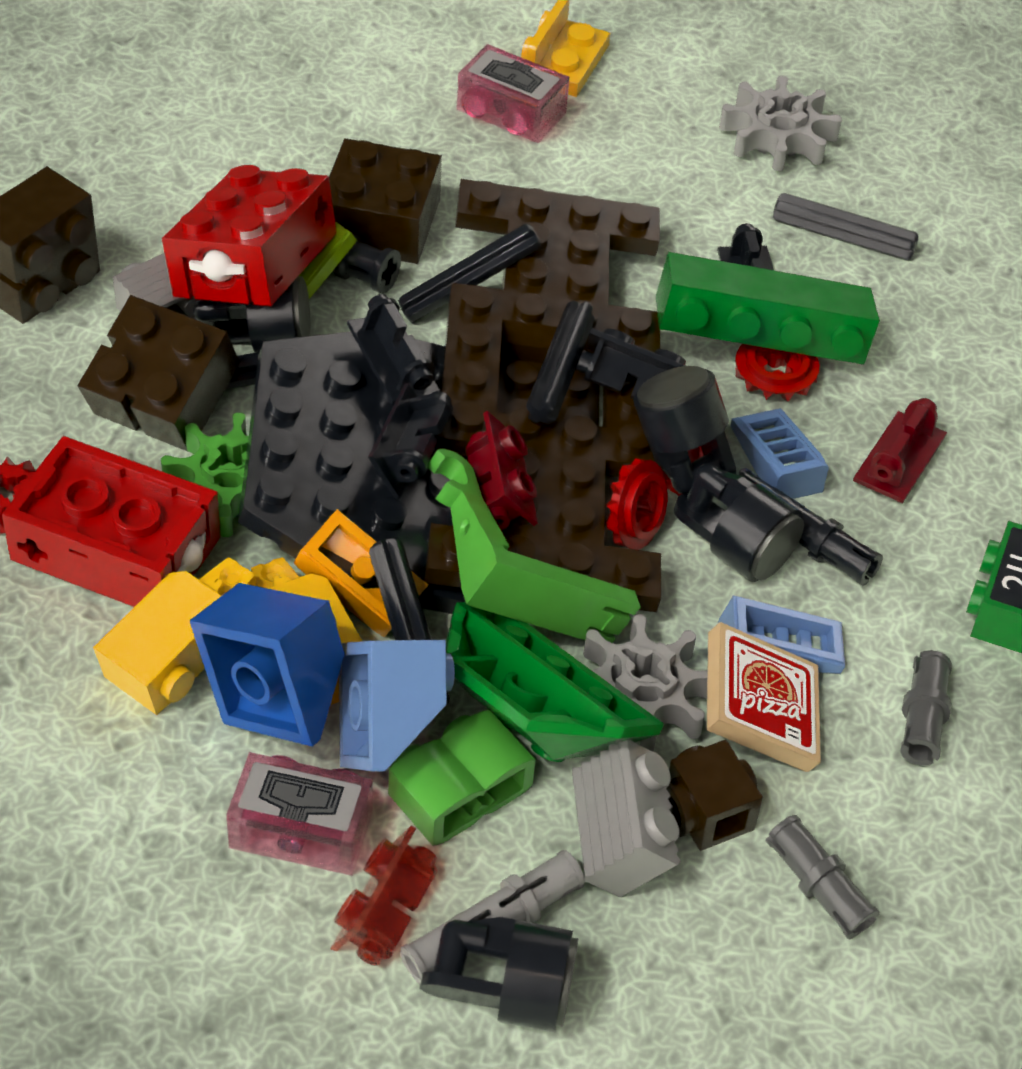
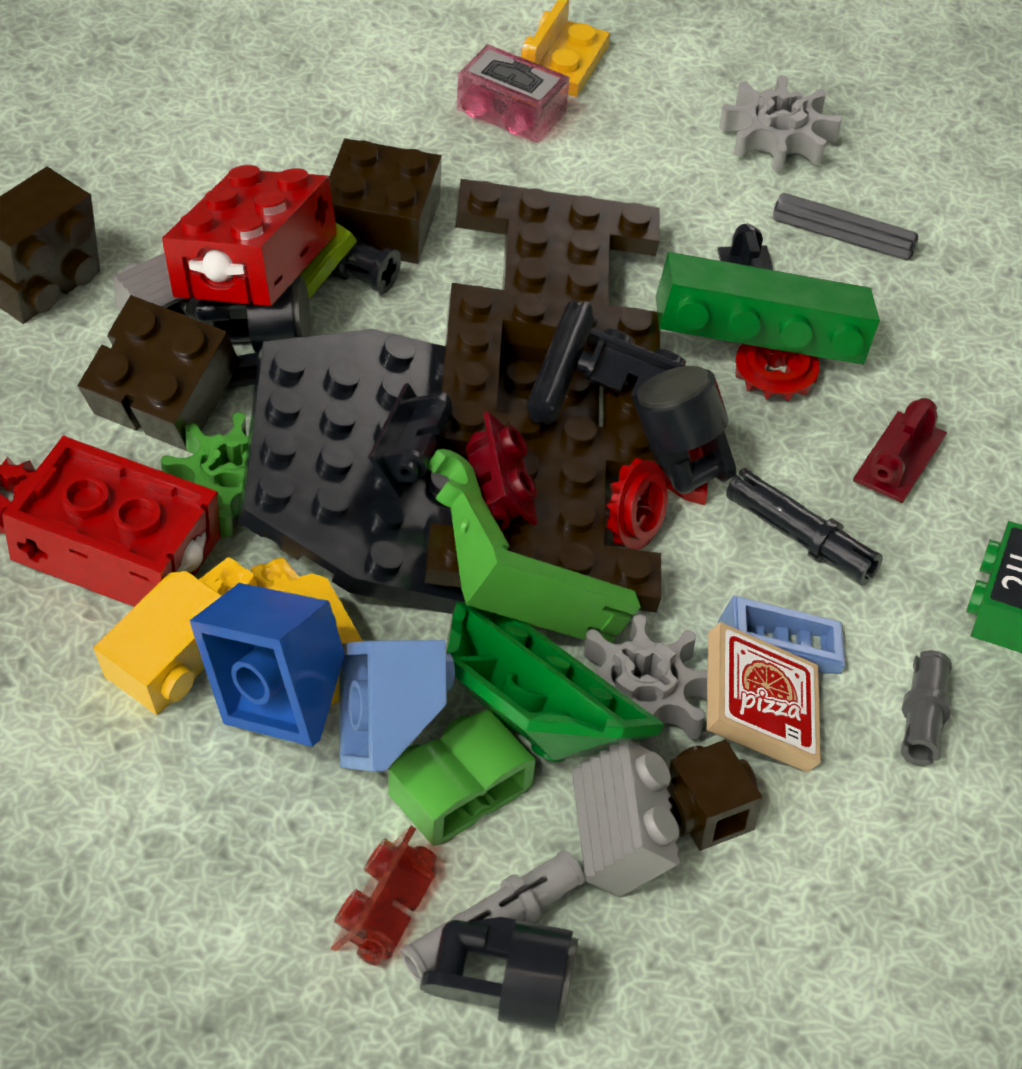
(300, 813): brick -> none
(353, 544): light orange slope -> none
(391, 351): black hinge -> none
(399, 591): black axle -> none
(470, 271): black axle -> none
(754, 531): black piece -> none
(795, 480): medium blue slope -> none
(822, 876): dark grey pin -> none

